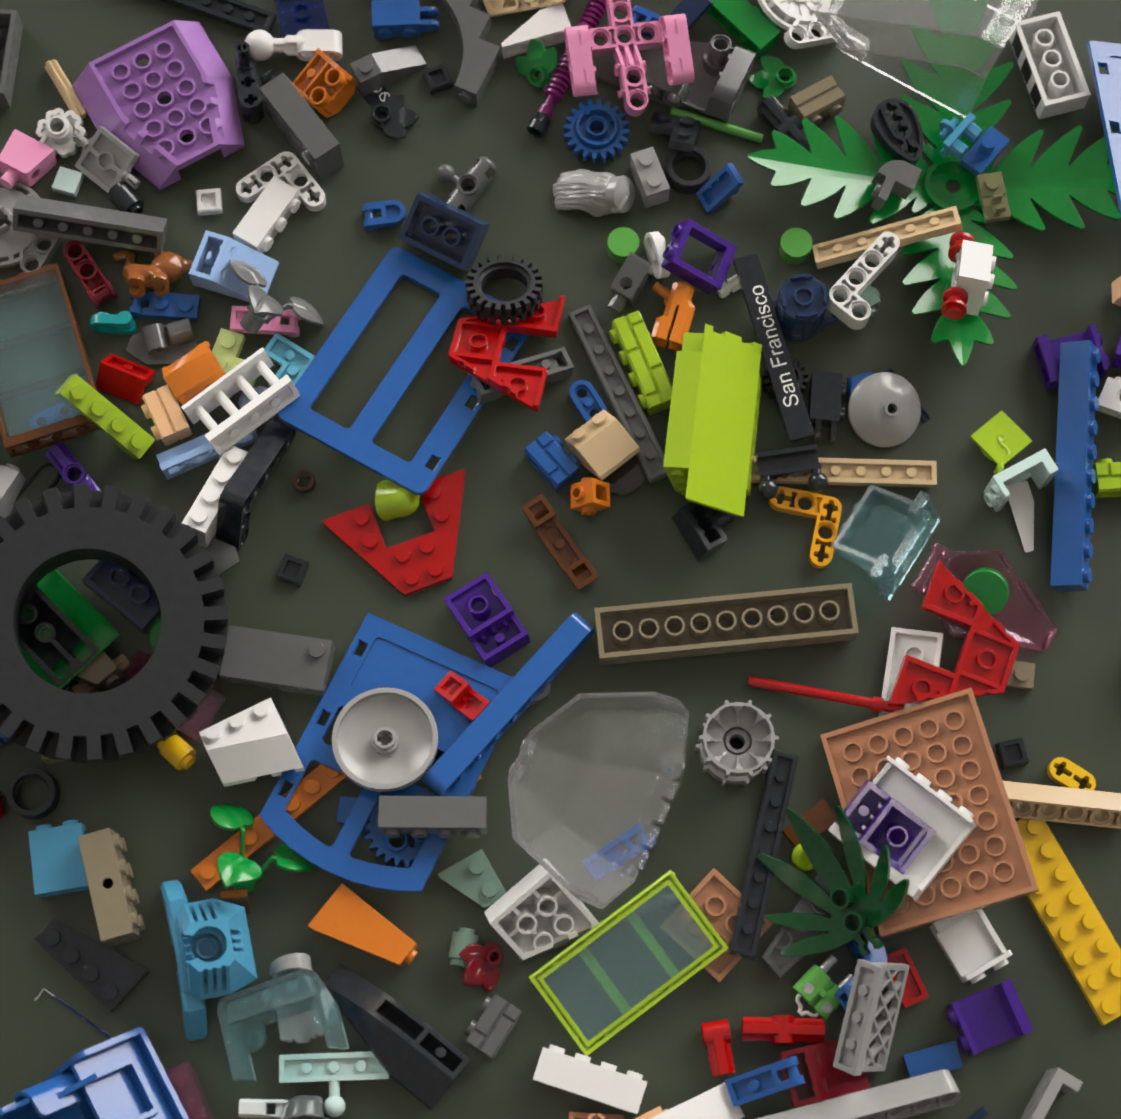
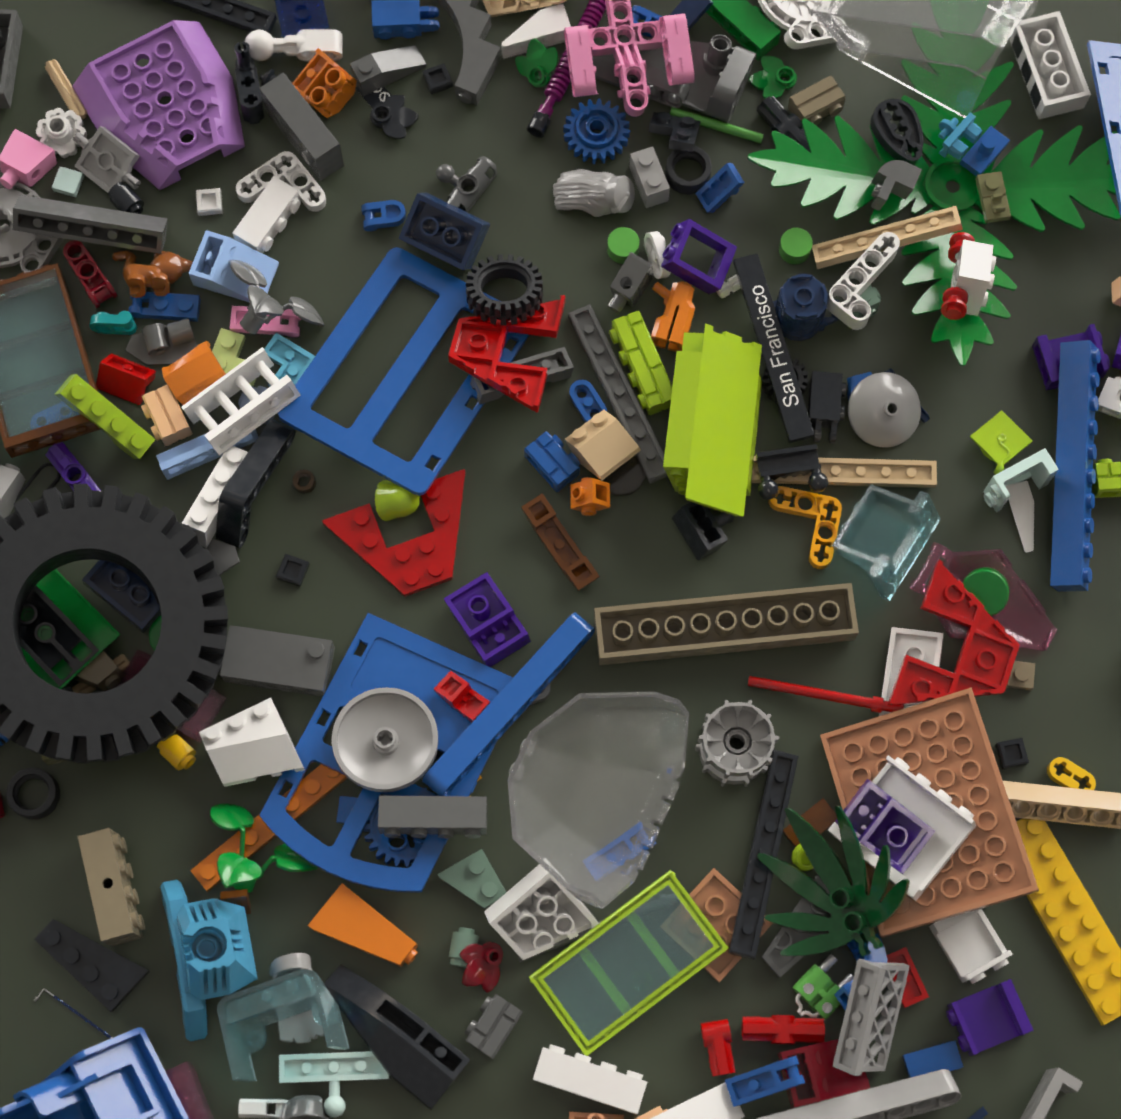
(57, 859): dark azure panel -> none

